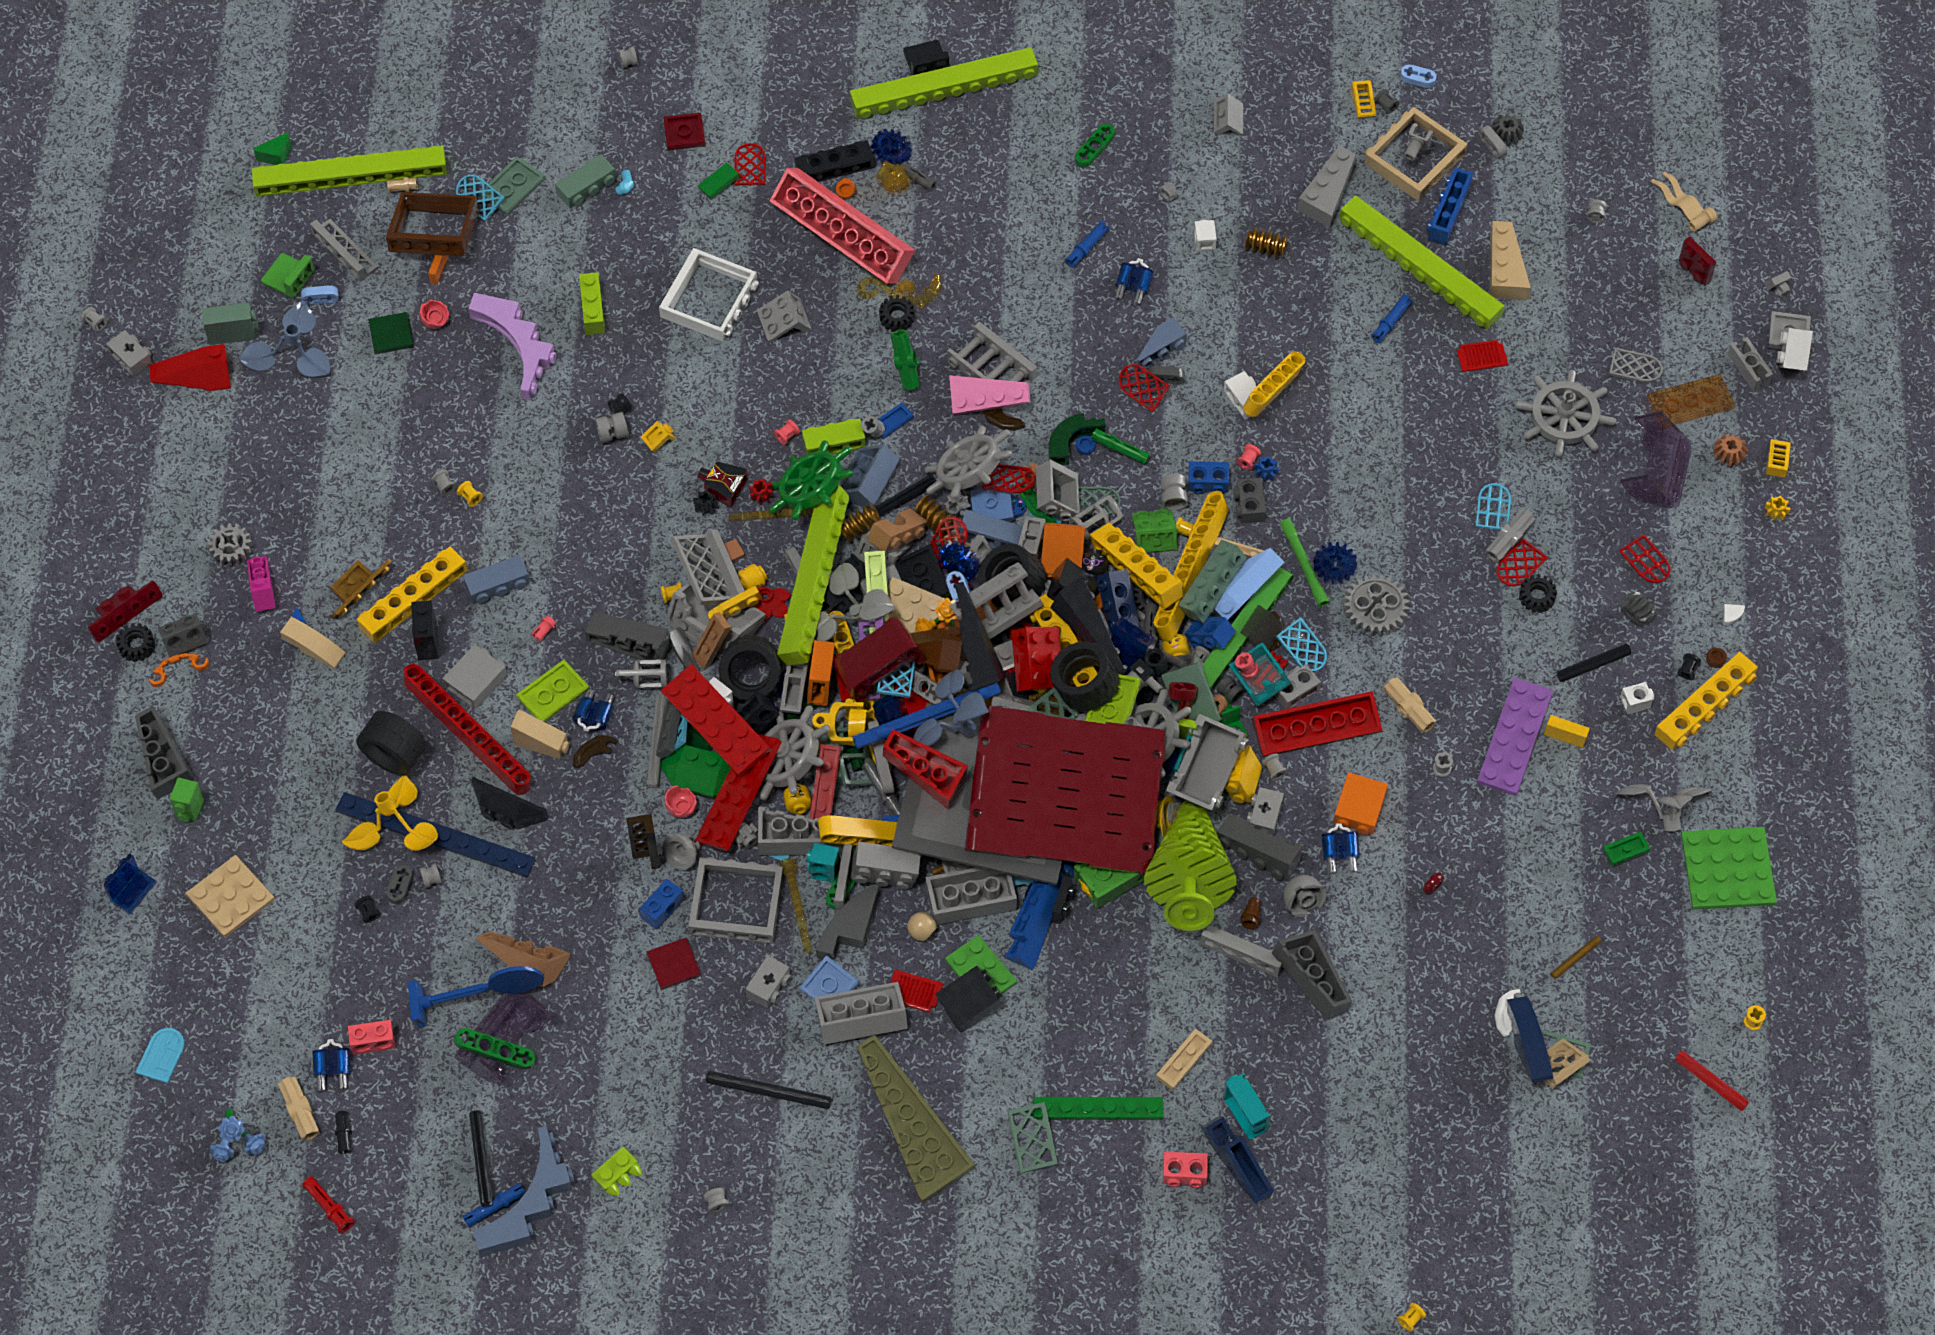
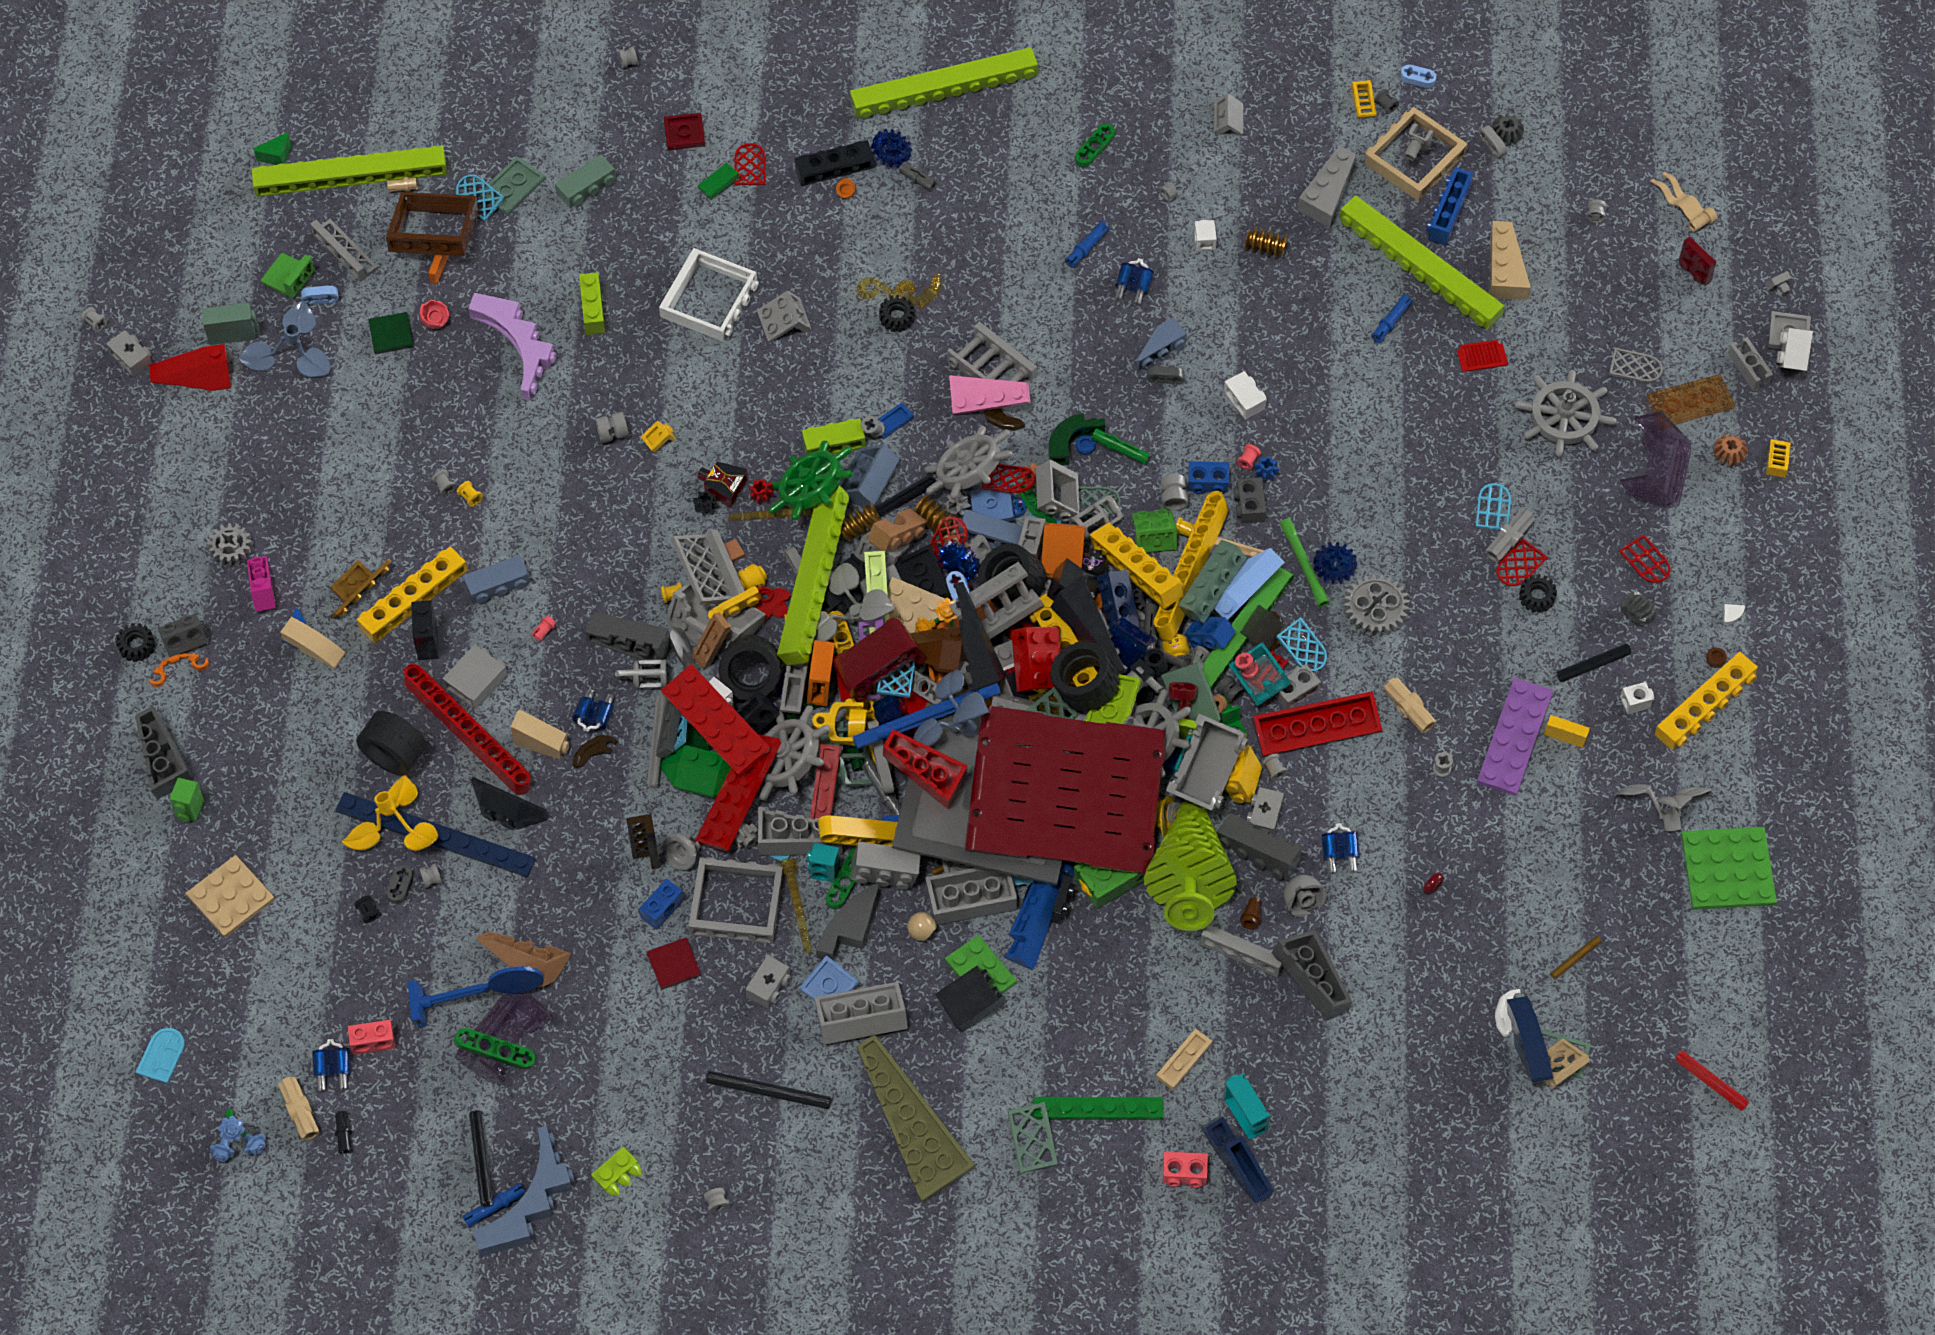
(122, 608): dark red bracket -> none
(128, 885): clear blue bracket -> none
(333, 1211): red pin -> none
(552, 691): lime tile -> none
(619, 404): black wheel -> none
(626, 185): medium azure arm -> none
(680, 802): coral hair -> none
(786, 432): coral bush -> none
(798, 801): yellow head -> none
(842, 225): coral brick -> none
(843, 876): light grey tile -> none
(892, 177): clear yellow brick -> none
(905, 359): green piece -> none
(917, 991): red window -> none
(926, 57): black bracket -> none
(1141, 401): red window -> none
(1274, 384): yellow beam -> none
(1360, 803): orange brick -> none
(1411, 1317): yellow bush -> none
(1626, 849): green plate -> none
(1689, 666): black bush -> none
(1759, 1013): yellow bush -> none
(1777, 508): yellow gear -> none

